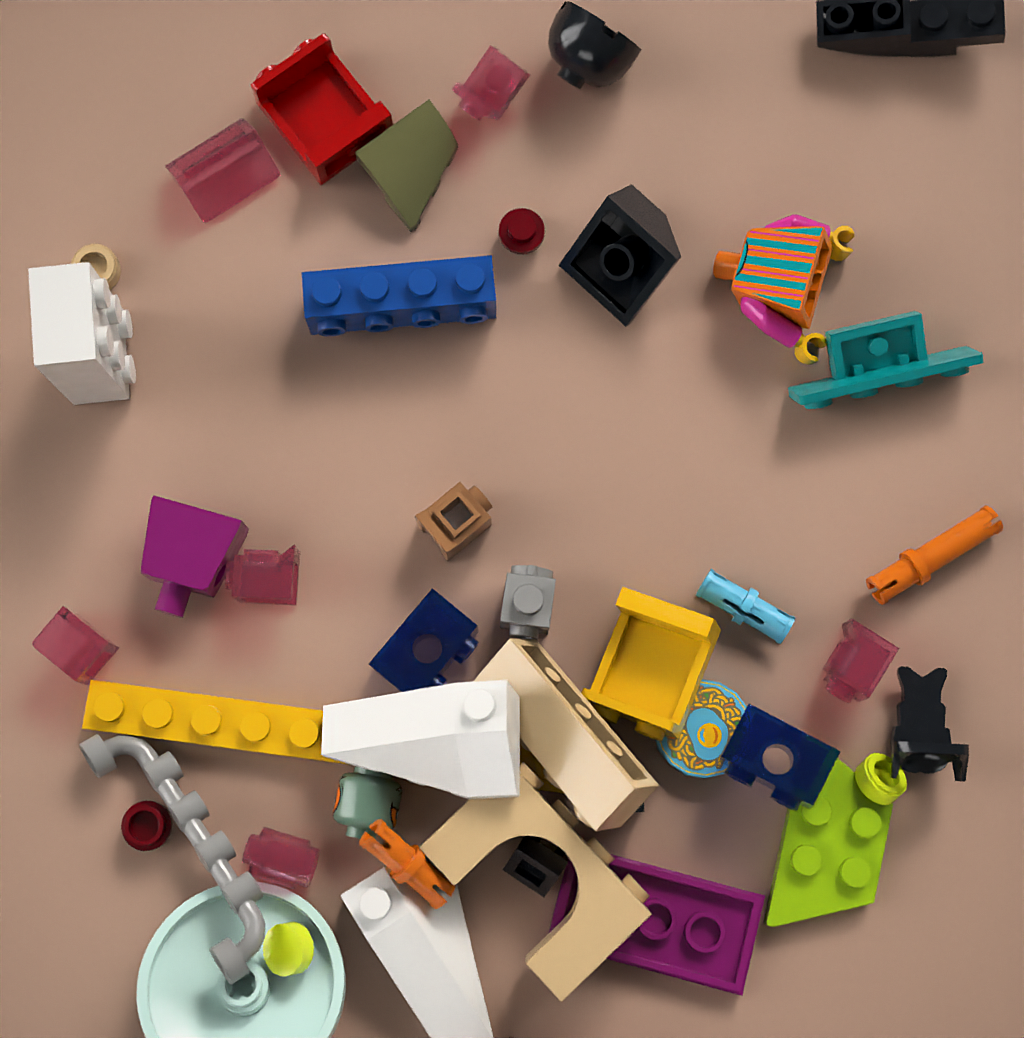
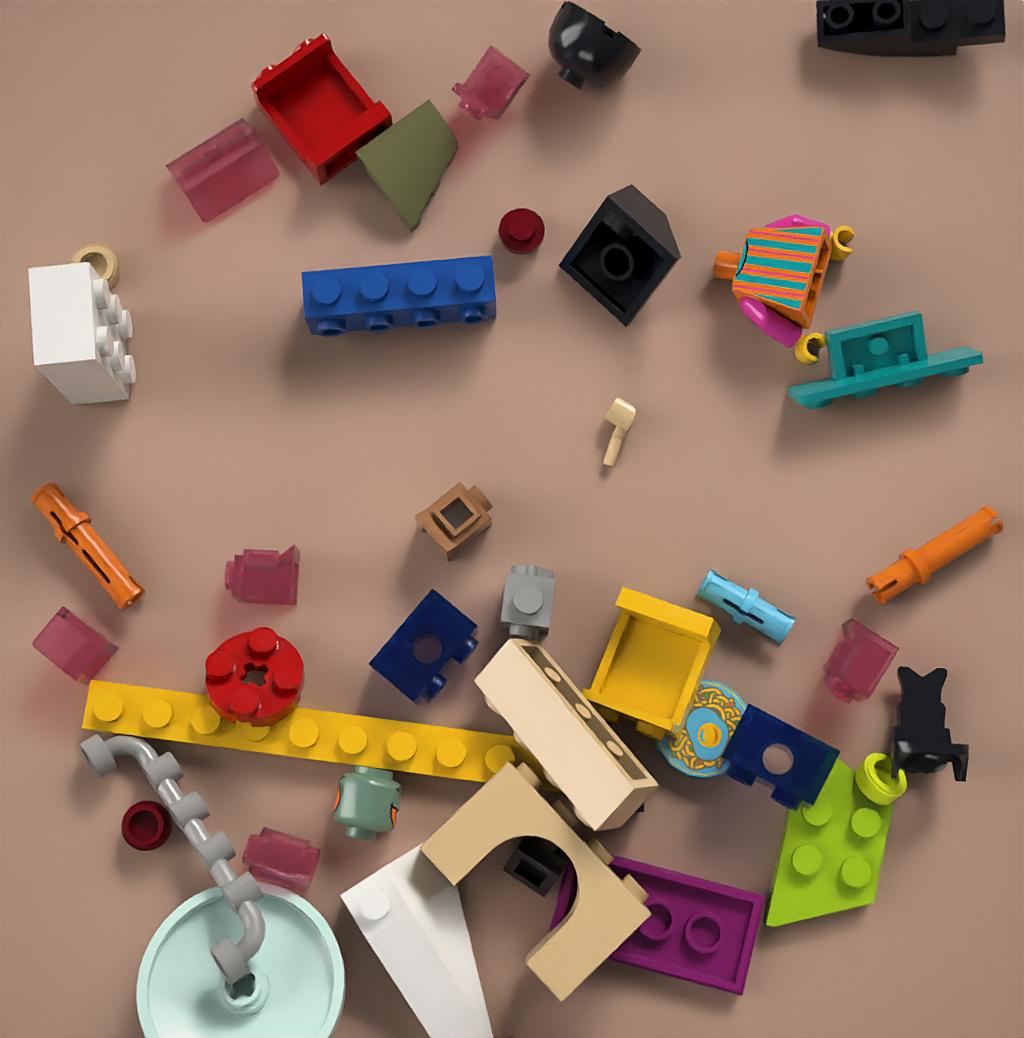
(75, 530): none -> orange pin
(188, 551): magenta torso -> none
(246, 702): none -> red plate
(288, 949): neon yellow tile -> none
(407, 863): orange pin -> none
(436, 736): white wedge -> none
(623, 416): none -> tan hand

